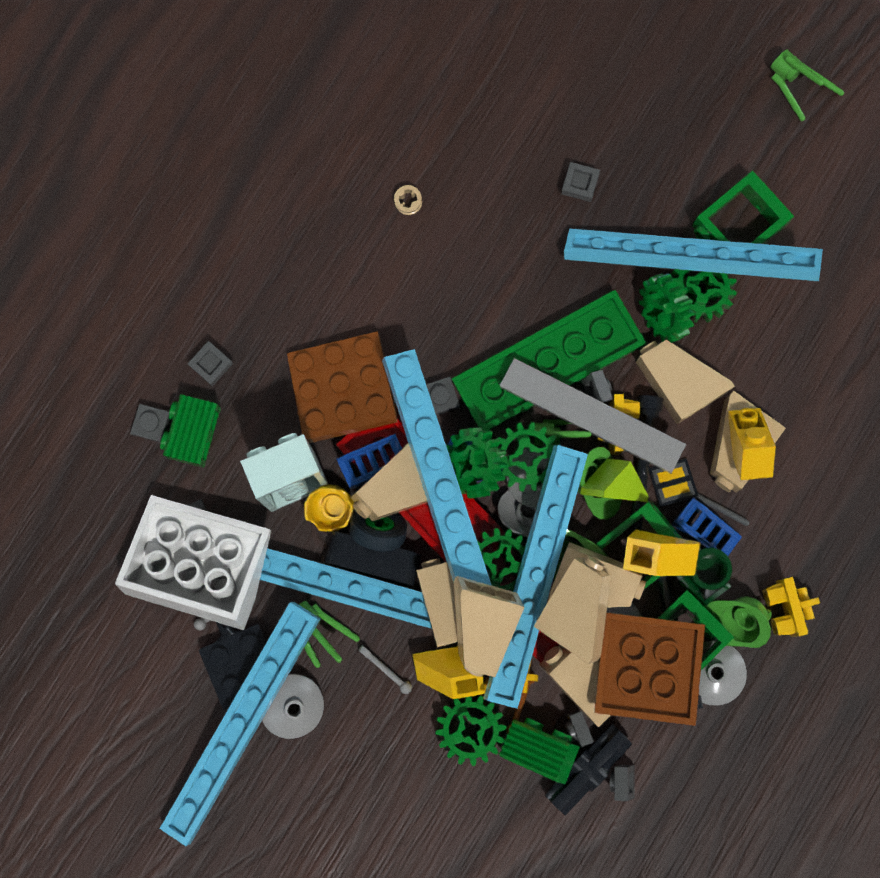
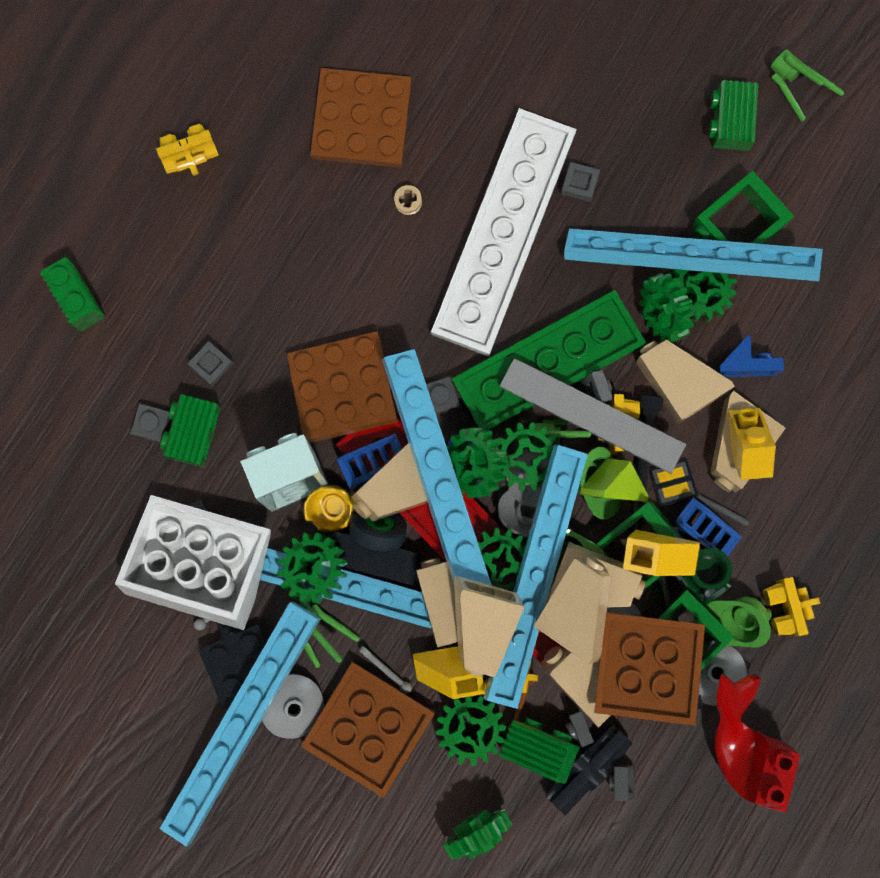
(72, 294): none -> green brick
(187, 151): none -> yellow hips
(325, 570): none -> green gear
(361, 118): none -> dark orange plate
(368, 729): none -> dark orange plate
(477, 834): none -> green gear
(503, 232): none -> white plate
(734, 115): none -> green brick
(742, 365): none -> blue slope
(751, 762): none -> red hips

